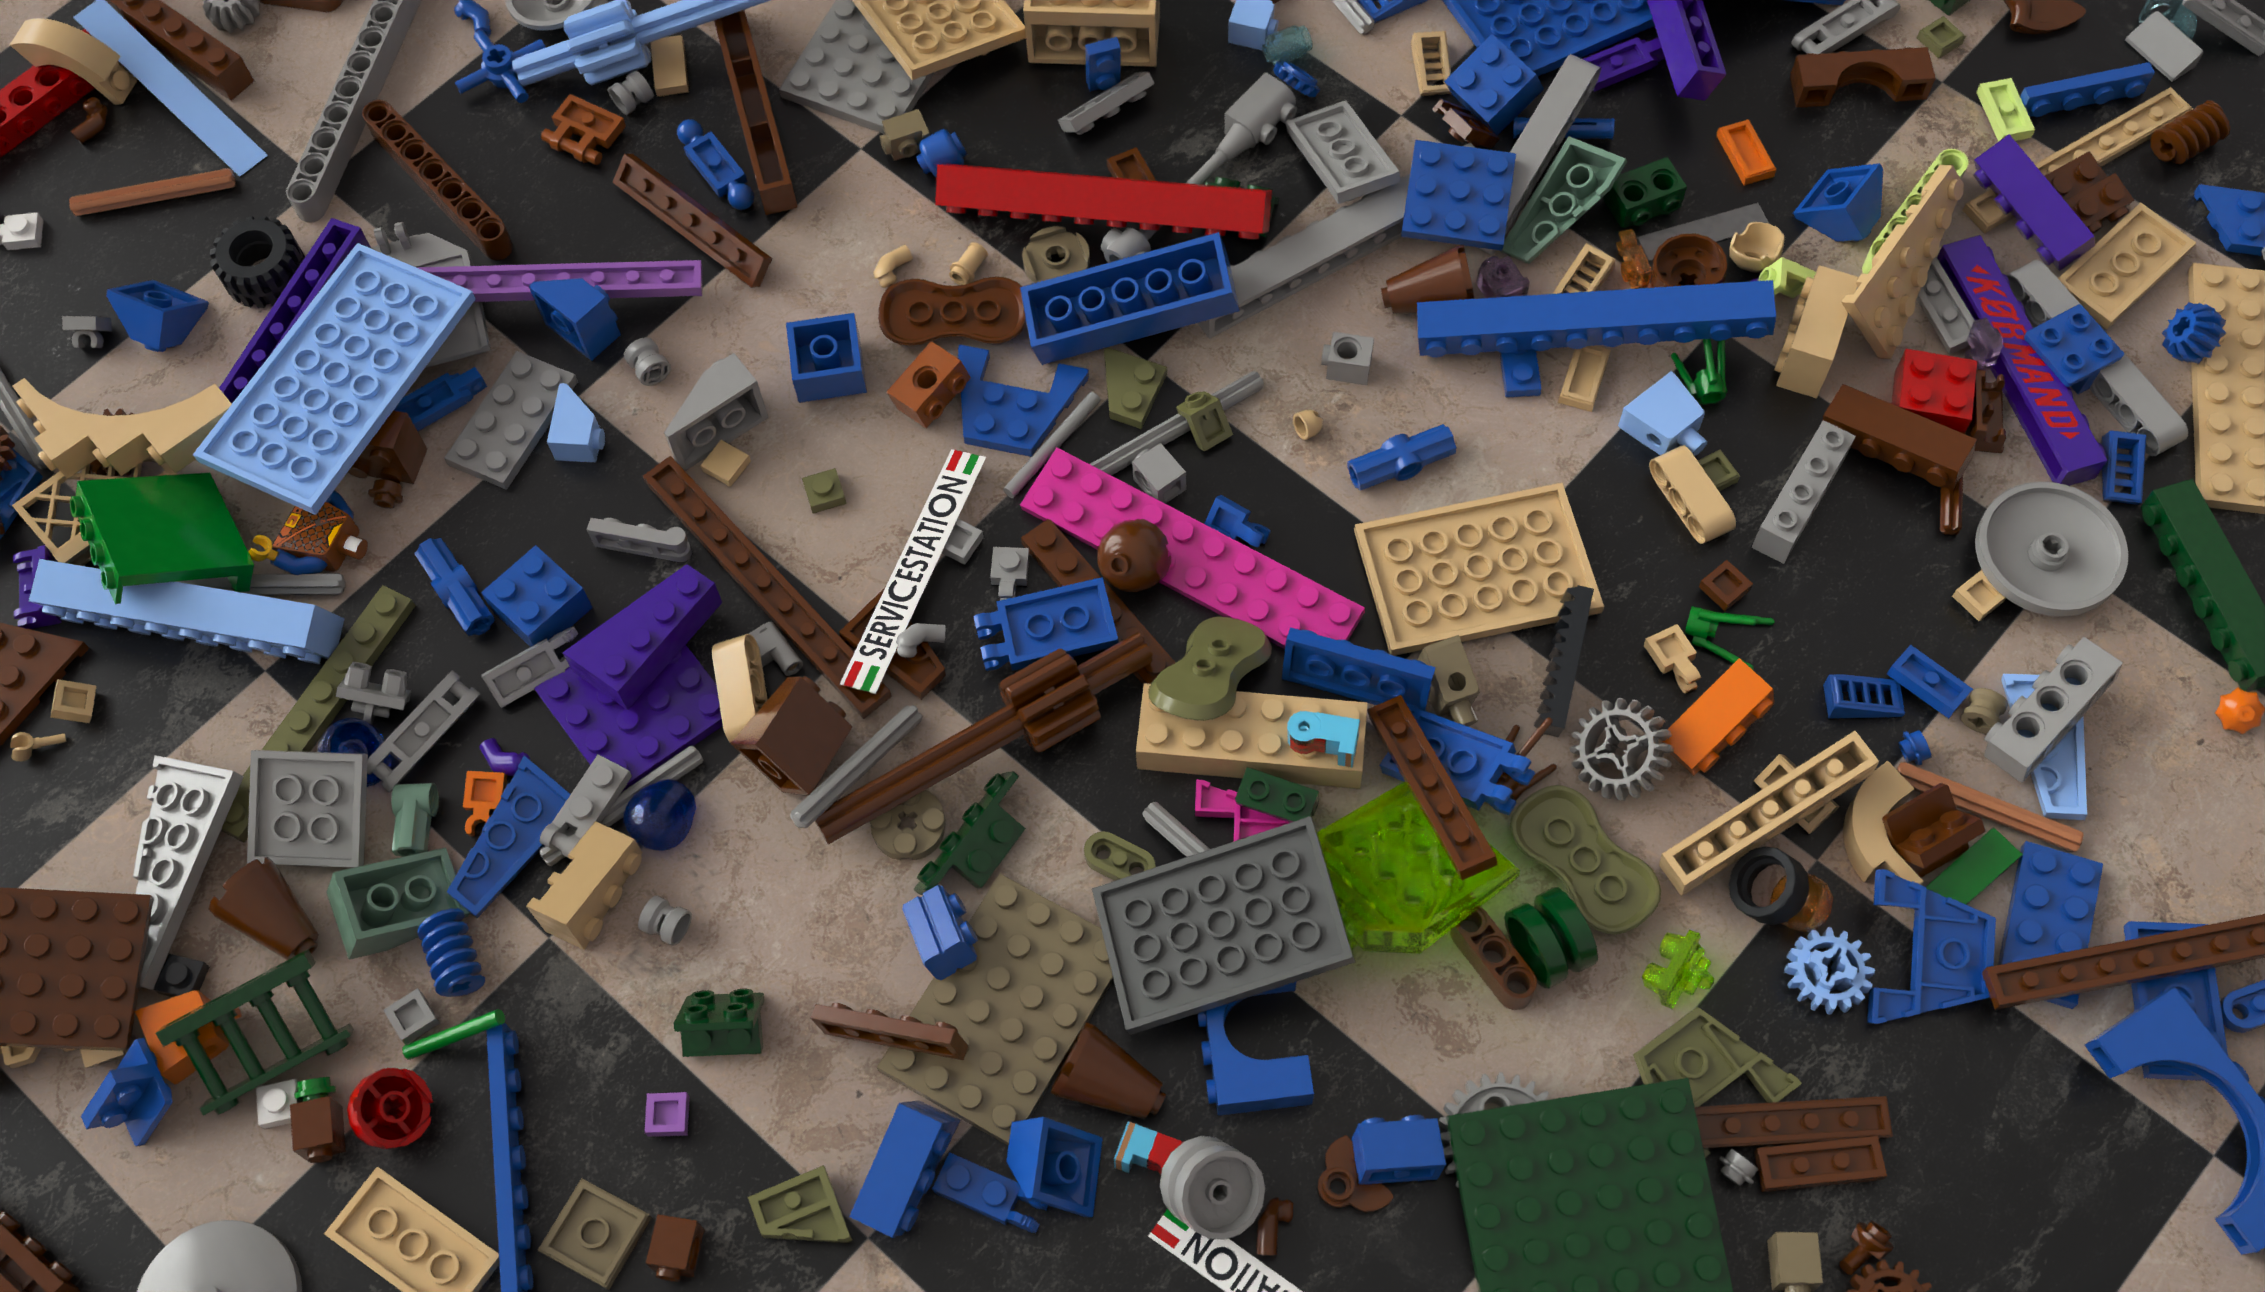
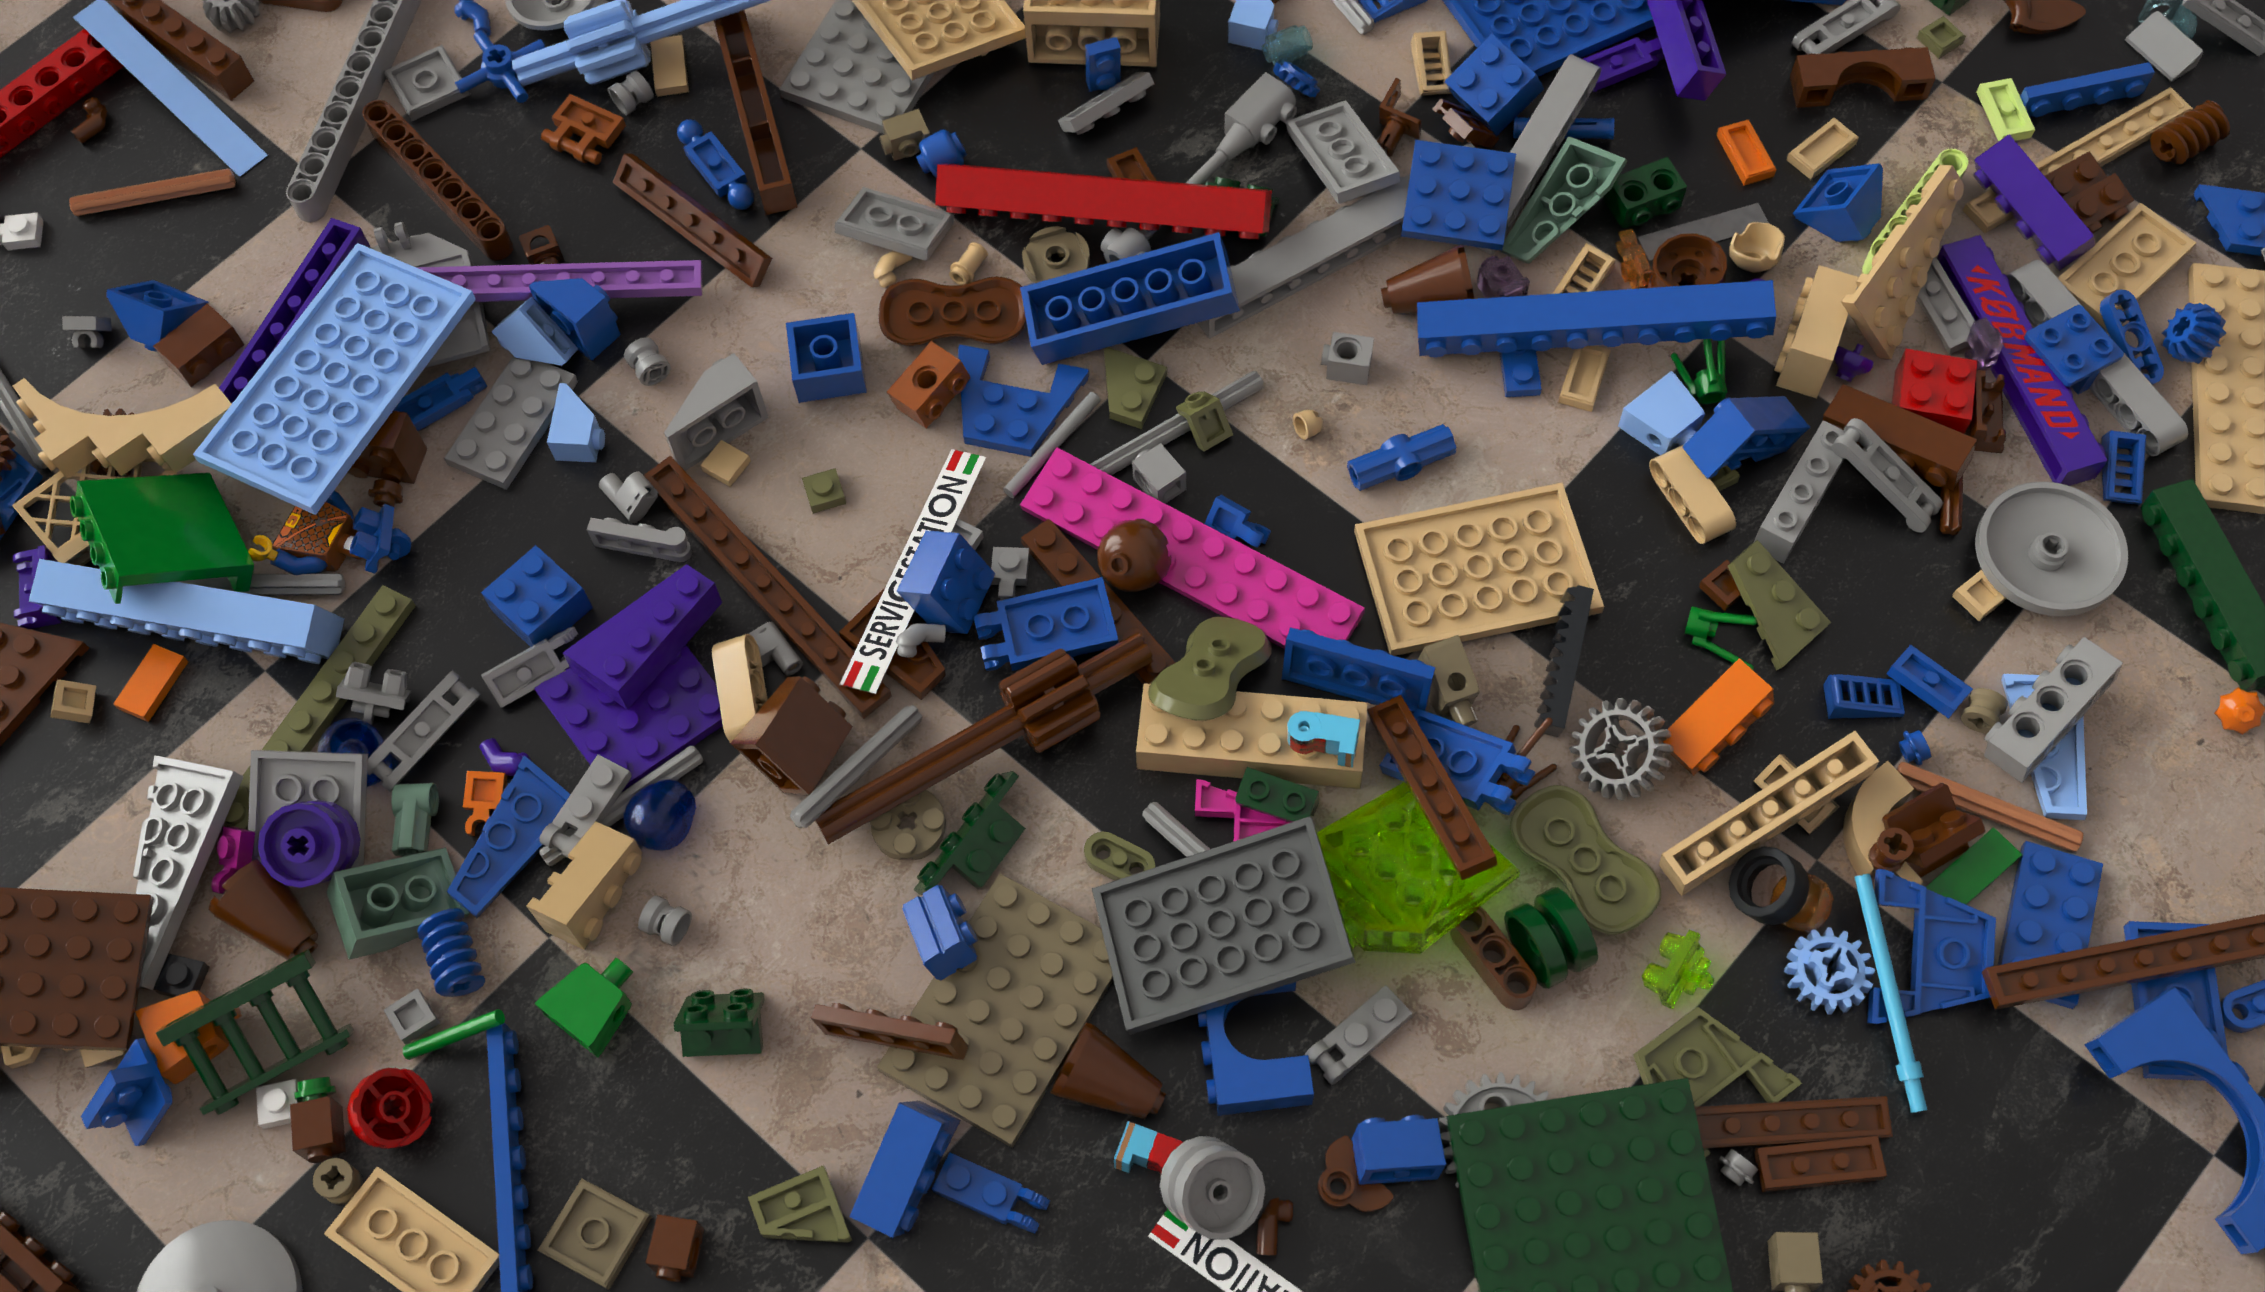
(25, 744): tan hand -> none
(65, 46): tan arch -> none
(150, 682): none -> orange tile
(199, 345): none -> reddish brown brick
(234, 852): none -> magenta plate
(246, 245): black tyre -> none
(308, 843): none -> dark purple wheel
(344, 1186): none -> dark tan wheel
(377, 538): none -> blue hips
(425, 82): none -> light grey tile
(454, 586): blue piece -> none
(534, 335): none -> light blue slope
(545, 254): none -> reddish brown bracket
(589, 1004): none -> green torso
(631, 497): none -> light grey piece
(667, 1114): medium lavender plate -> none
(894, 223): none -> light grey tile
(946, 581): none -> blue brick
(1055, 1164): blue slope -> none
(1360, 1034): none -> light grey plate
(1395, 121): none -> reddish brown bracket
(1674, 652): tan plate -> none
(1744, 430): none -> blue wedge
(1780, 606): none -> olive wing
(1787, 277): yellowish green bracket -> none
(1822, 148): none -> tan tile
(1851, 363): none -> dark purple piece
(1872, 1240): reddish brown plate -> none
(1888, 474): none -> light grey plate
(1893, 839): none -> reddish brown bush
(1908, 1068): none -> medium azure bar
(2136, 325): none -> blue beam

